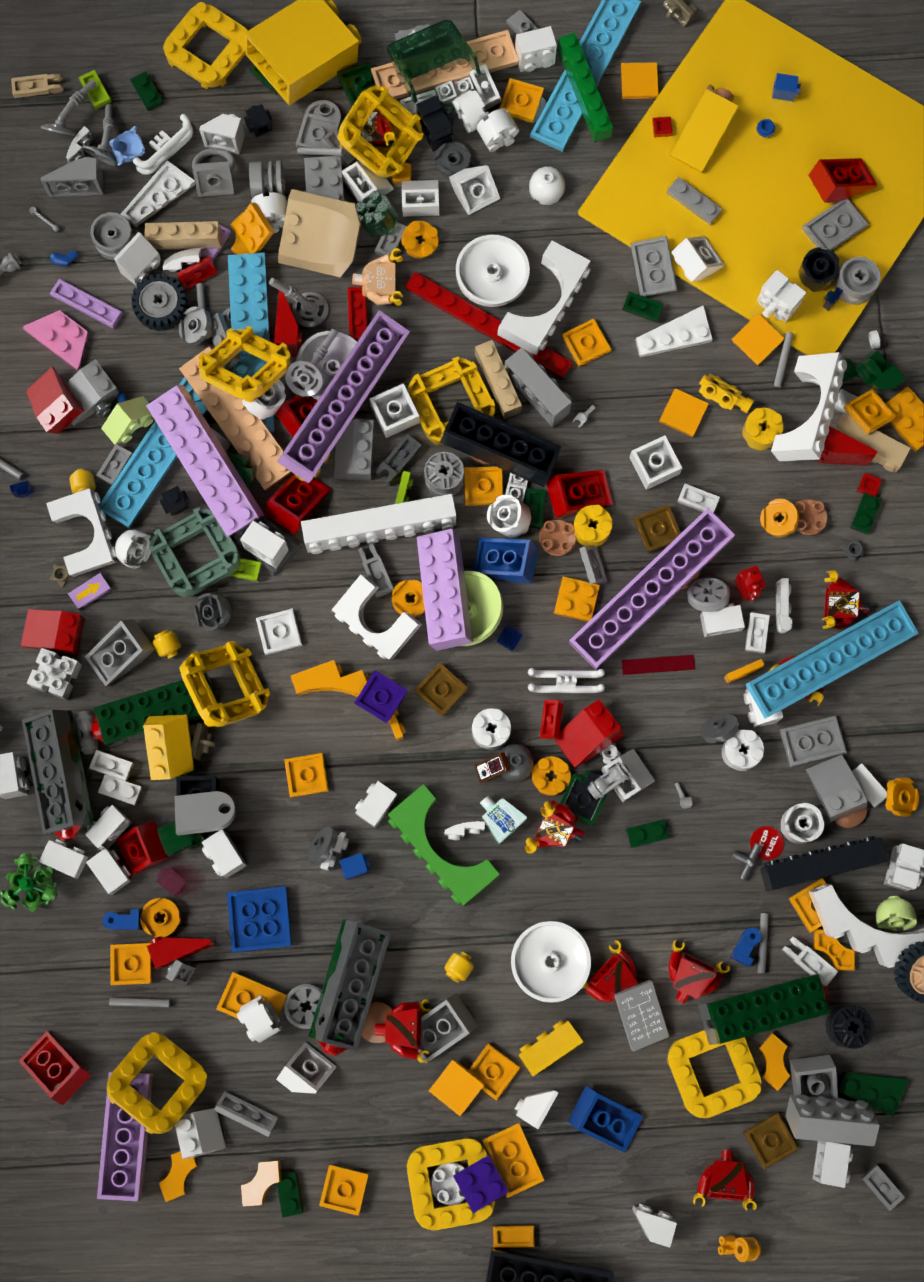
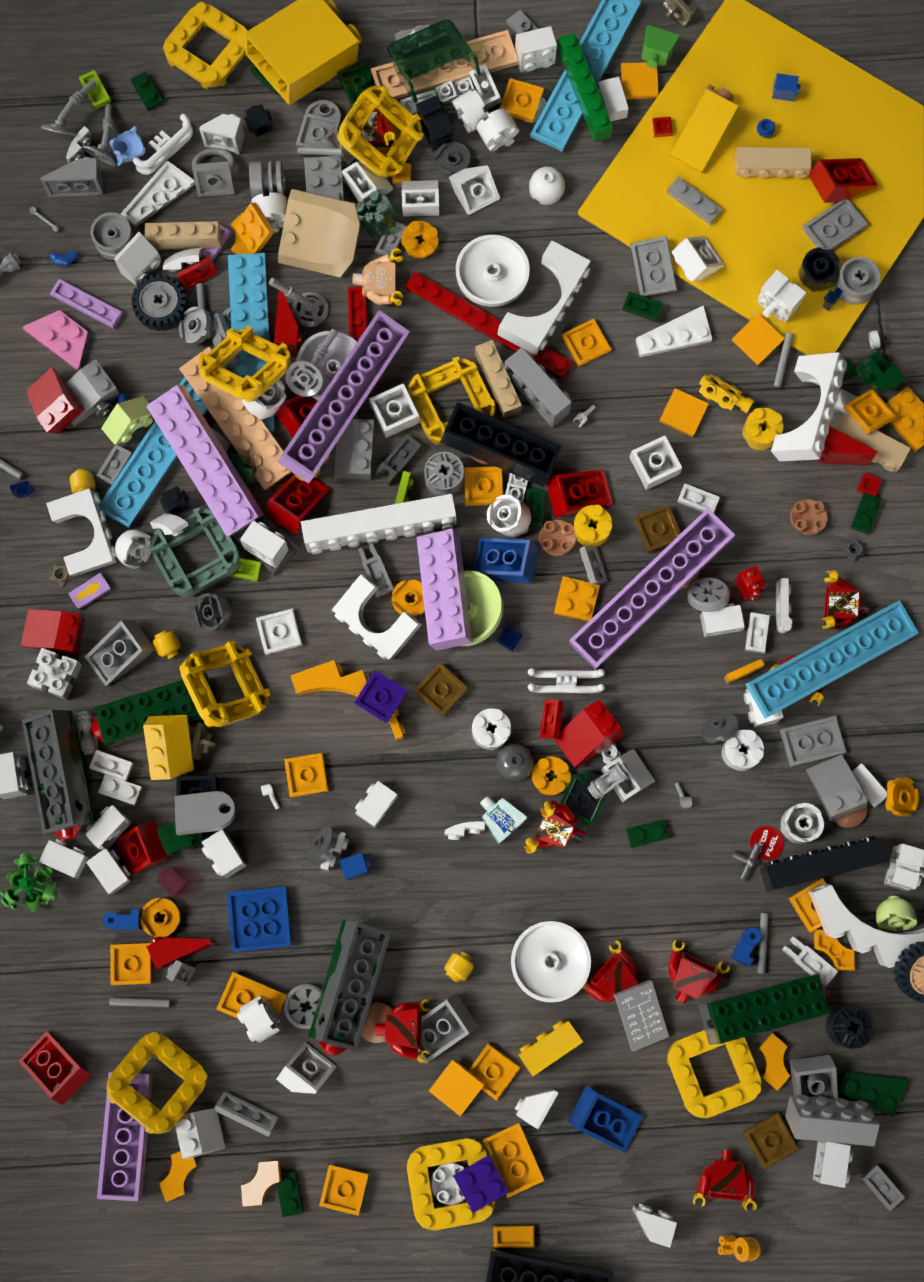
(36, 85): tan hinge -> none
(169, 524): none -> white slope
(268, 790): none -> white hand
(462, 881): bright green arch -> none
(492, 767): tile -> none
(613, 98): none -> white brick
(658, 46): none -> bright green torso
(658, 664): dark red sticker -> none
(772, 162): none -> tan brick
(772, 511): light orange plate -> none

